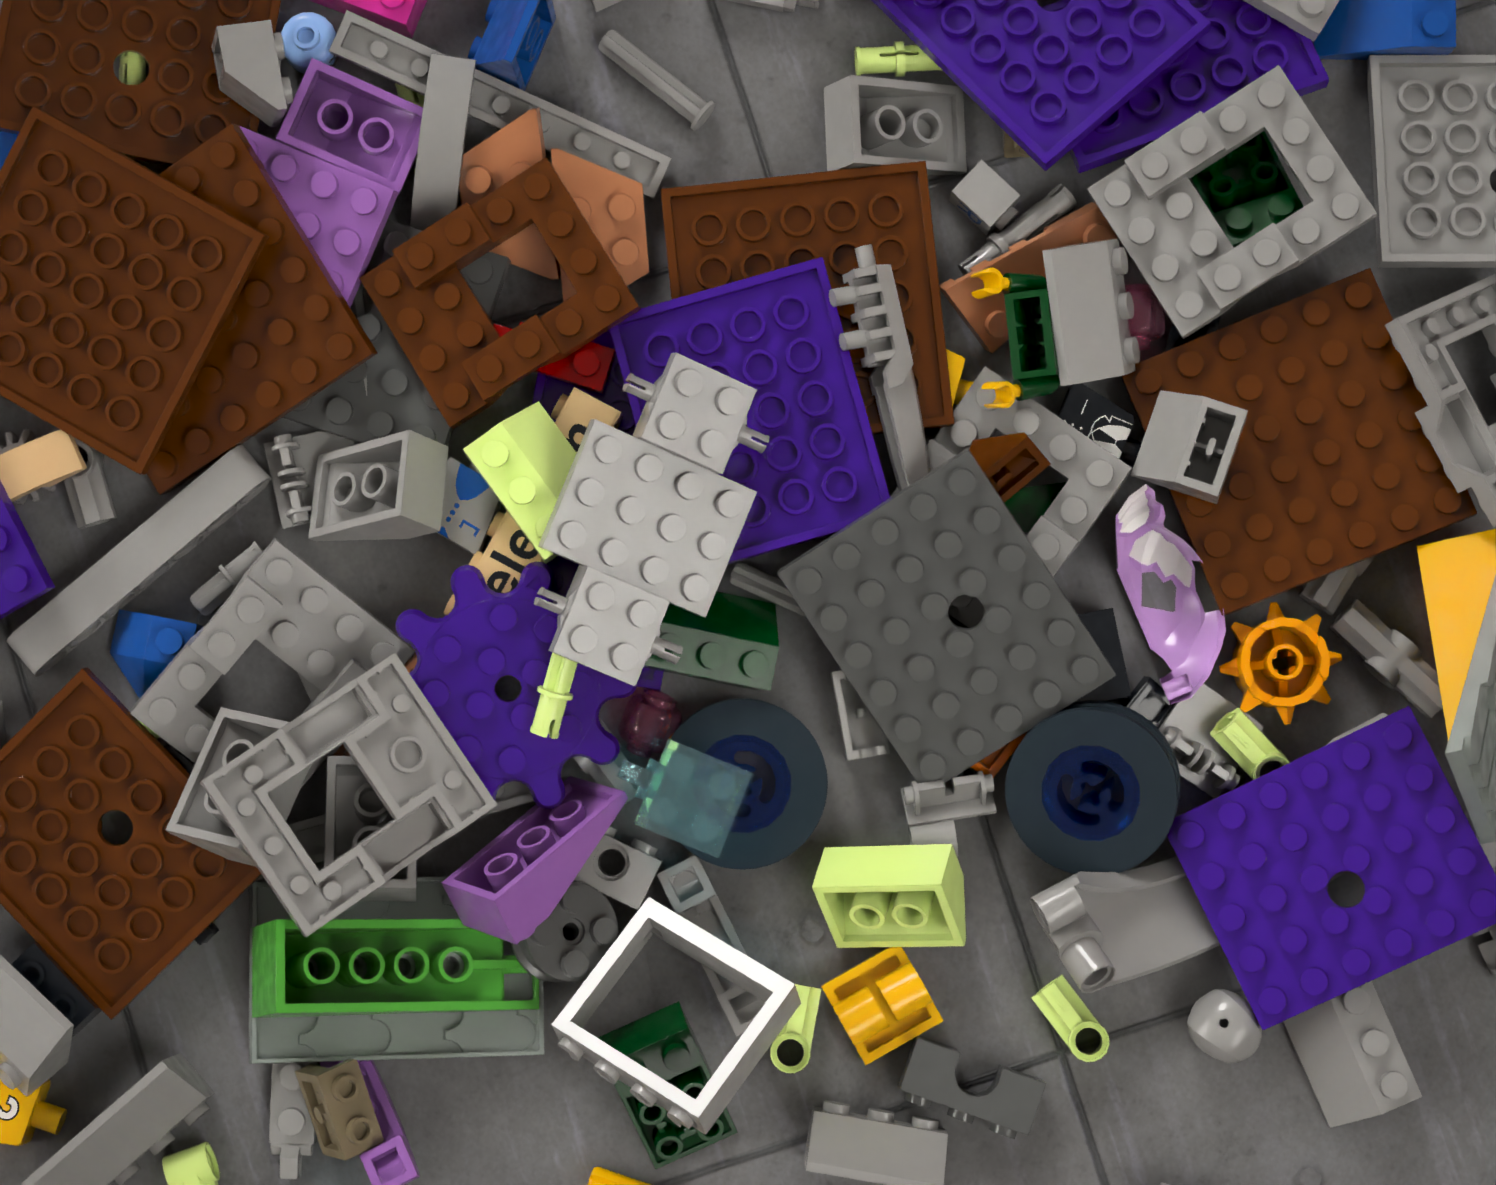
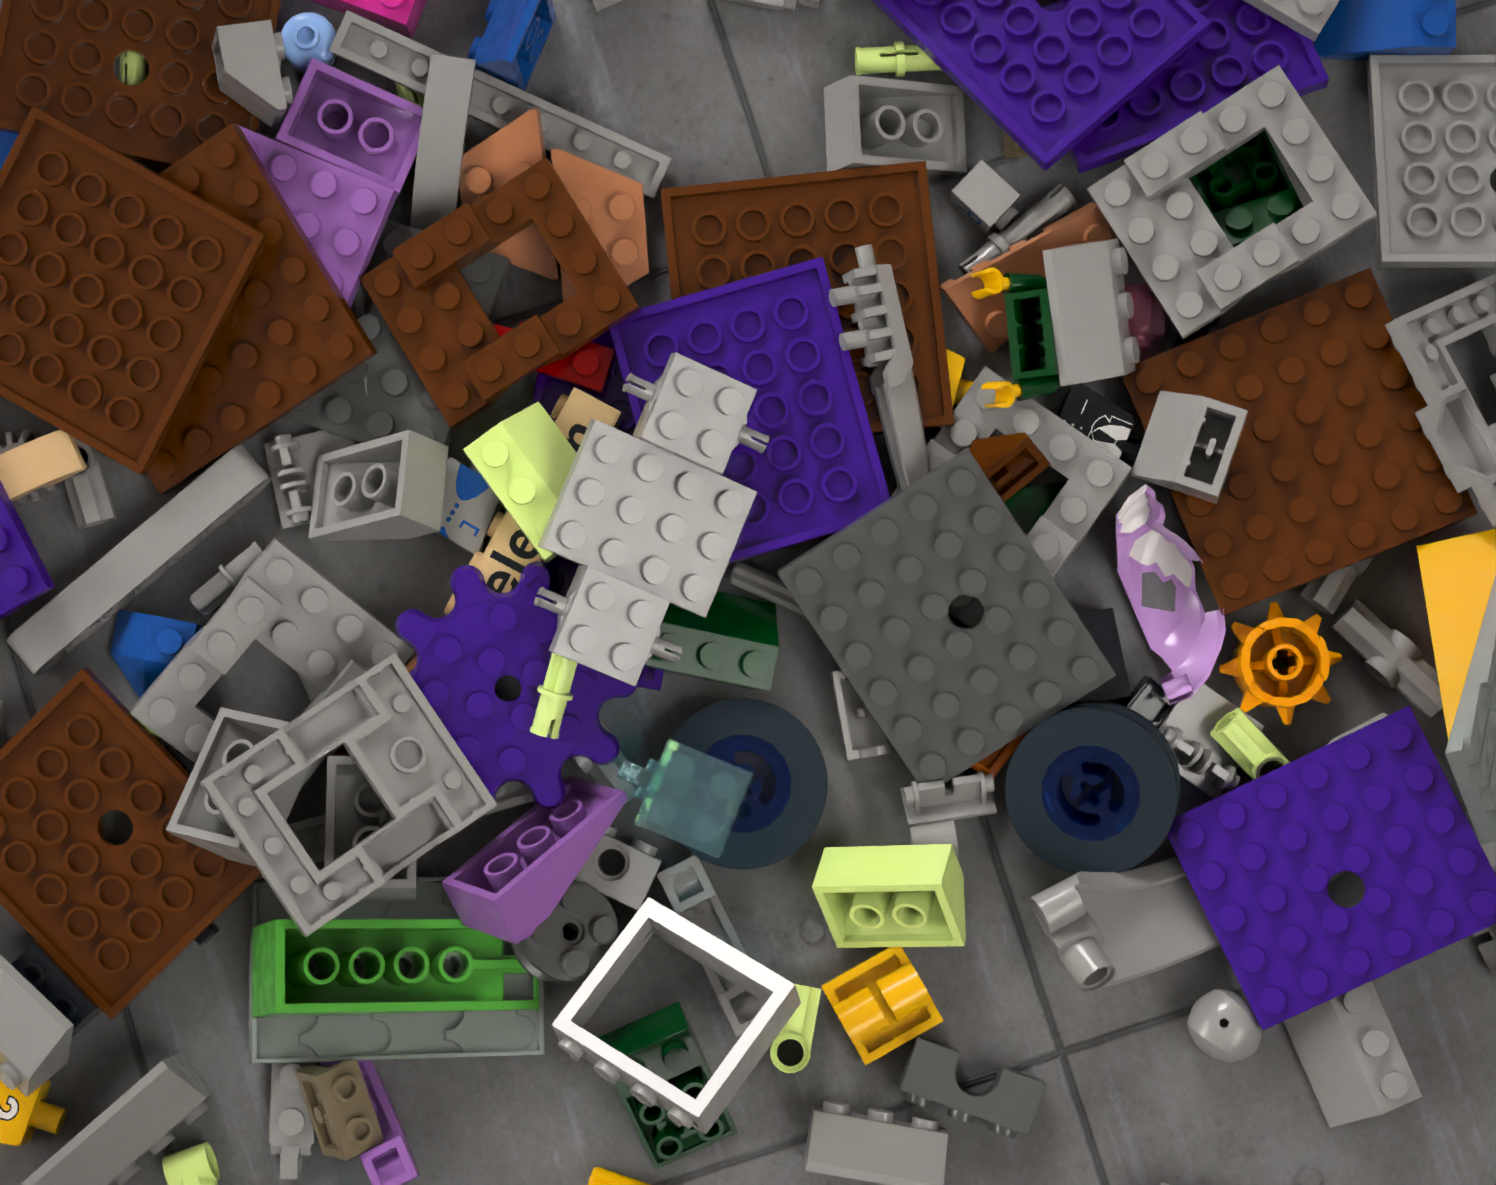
(649, 722): clear pink head -> none
(656, 79): light grey axle -> none
(1069, 1015): yellowish green piece -> none

